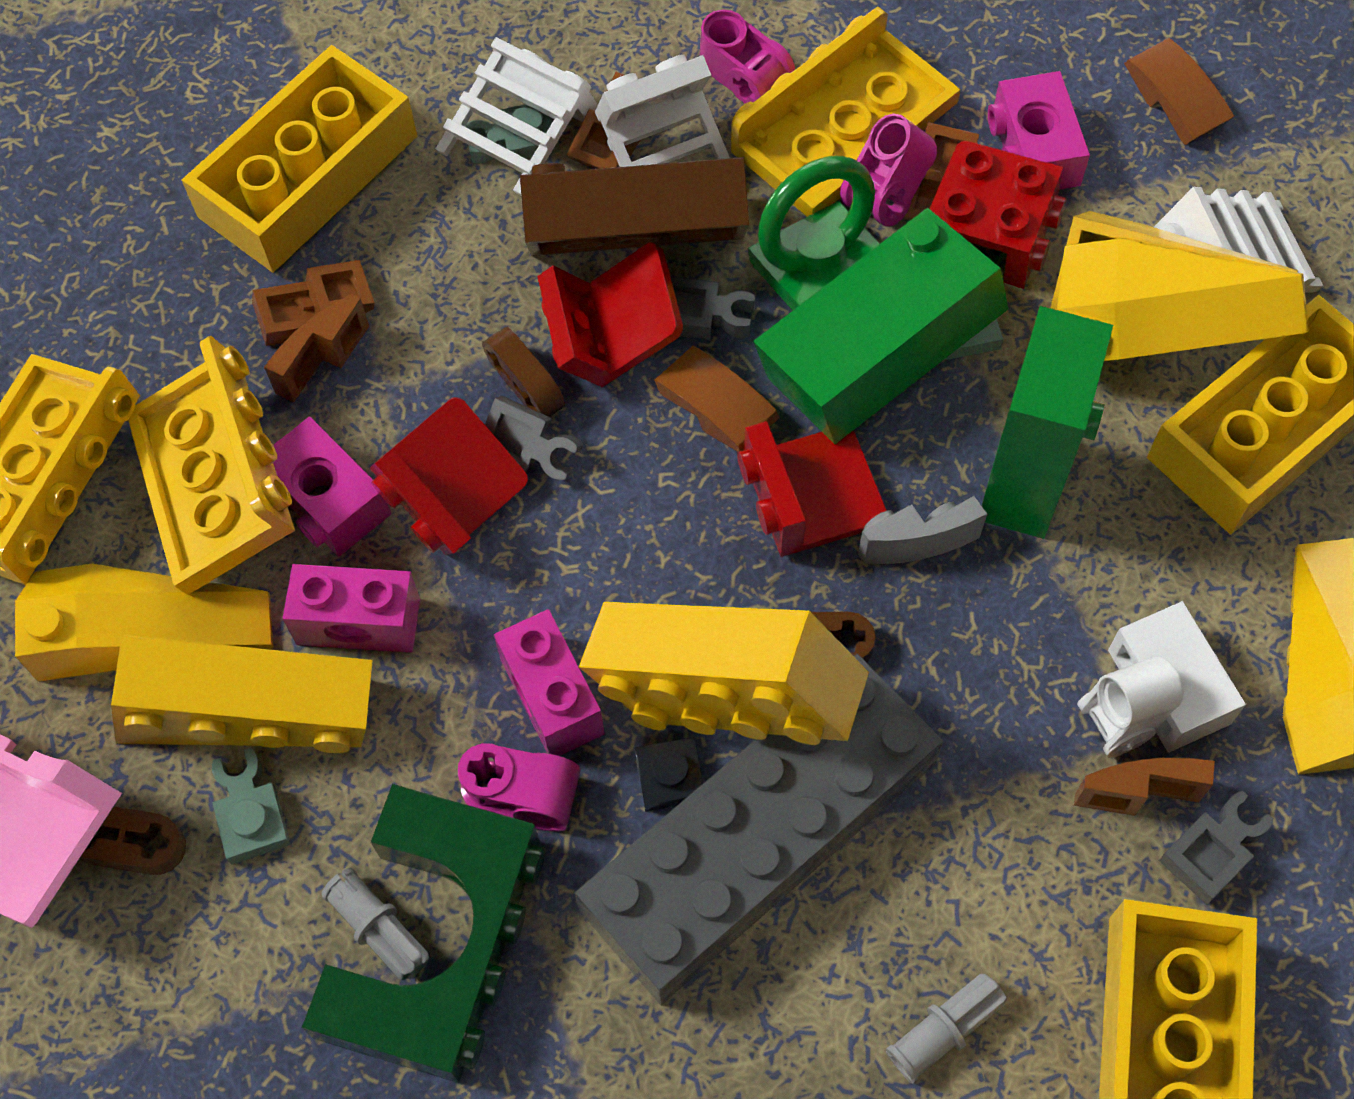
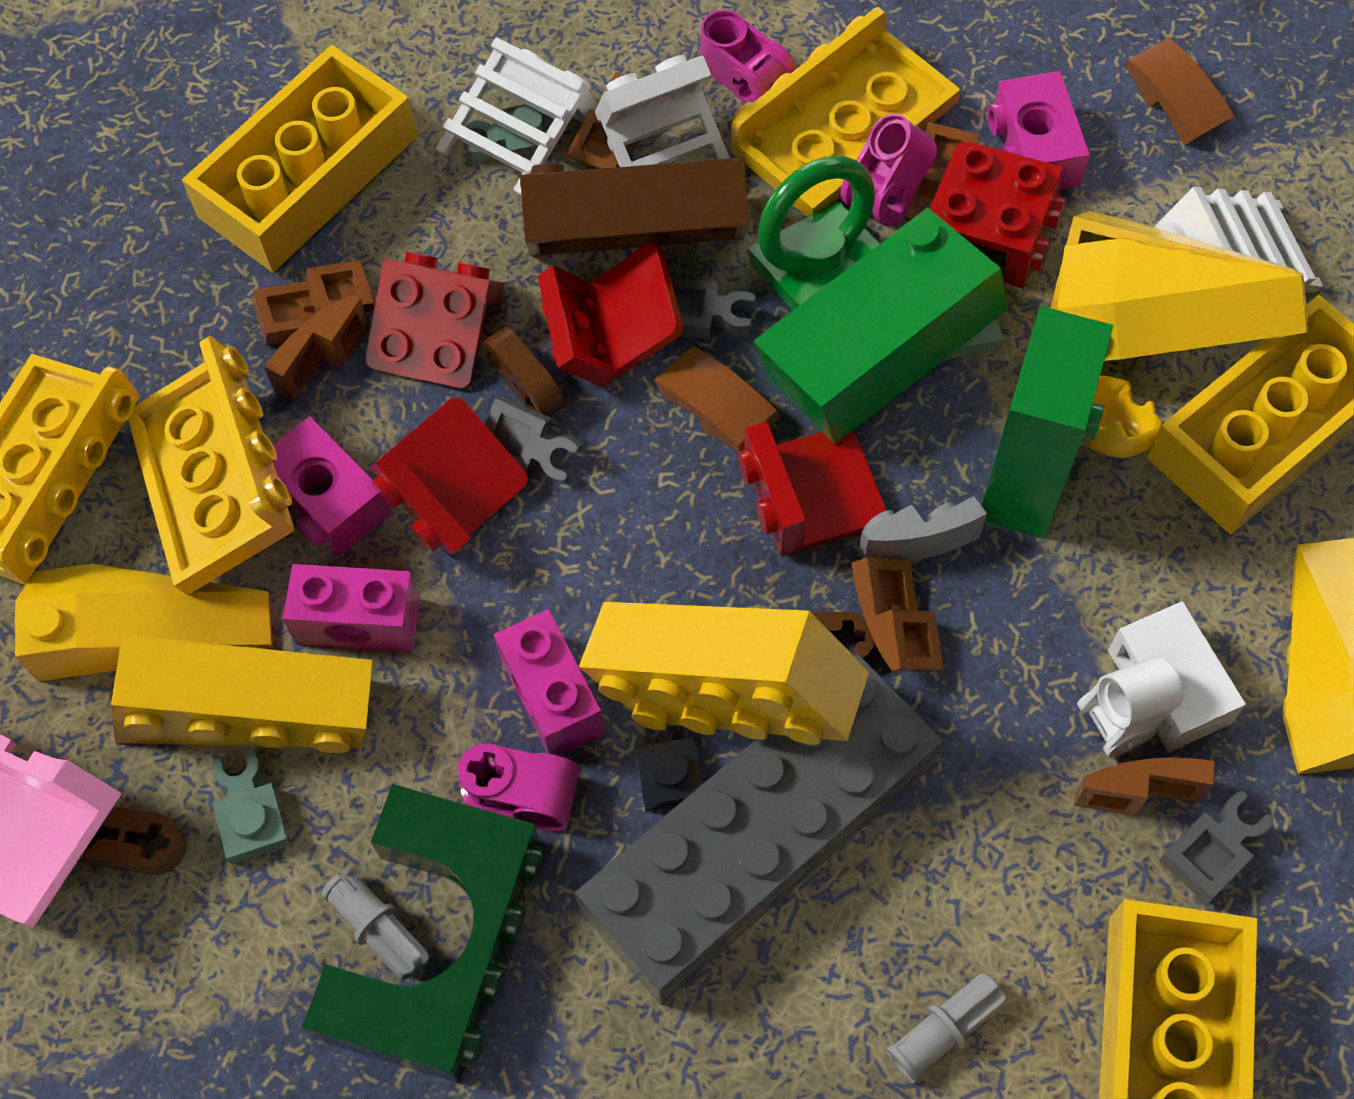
(430, 319): none -> red bracket
(888, 602): none -> dark orange slope
(1124, 426): none -> yellow hair

